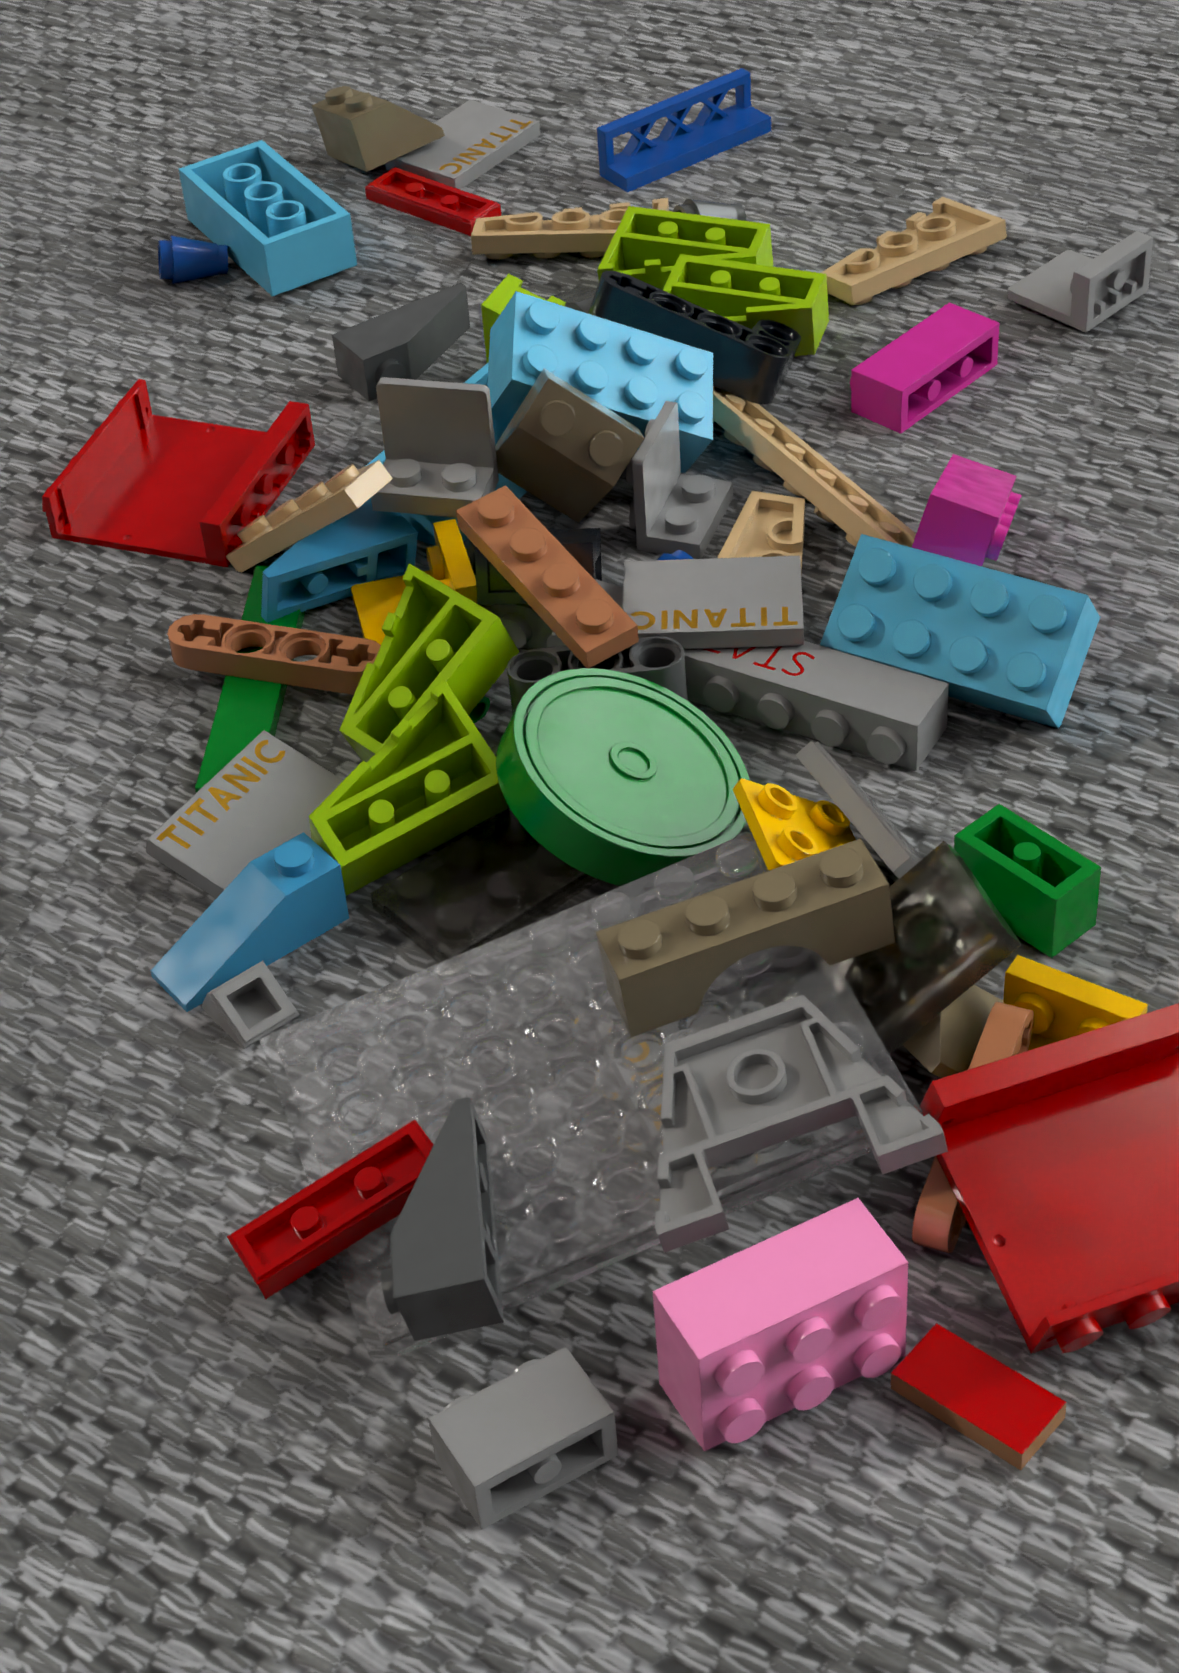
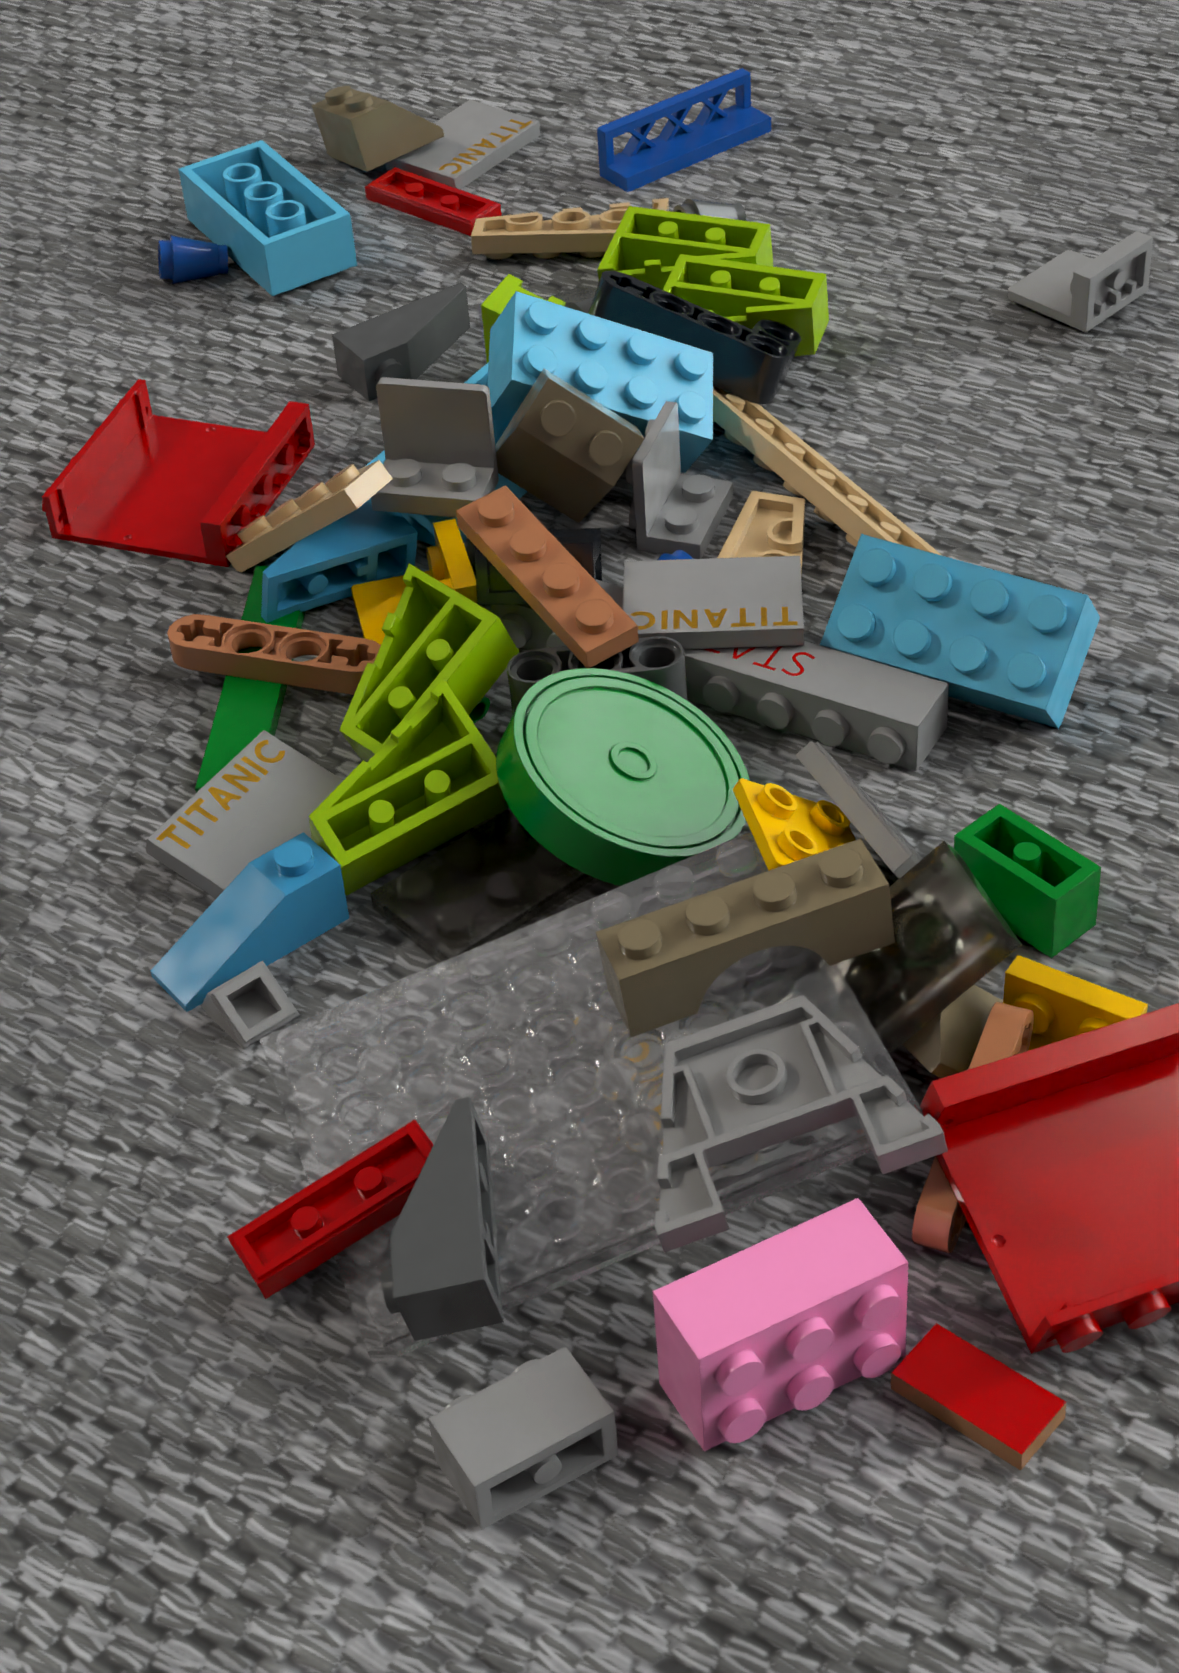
(923, 247): tan wing -> none
(924, 367): dark pink brick -> none
(968, 512): dark pink brick -> none

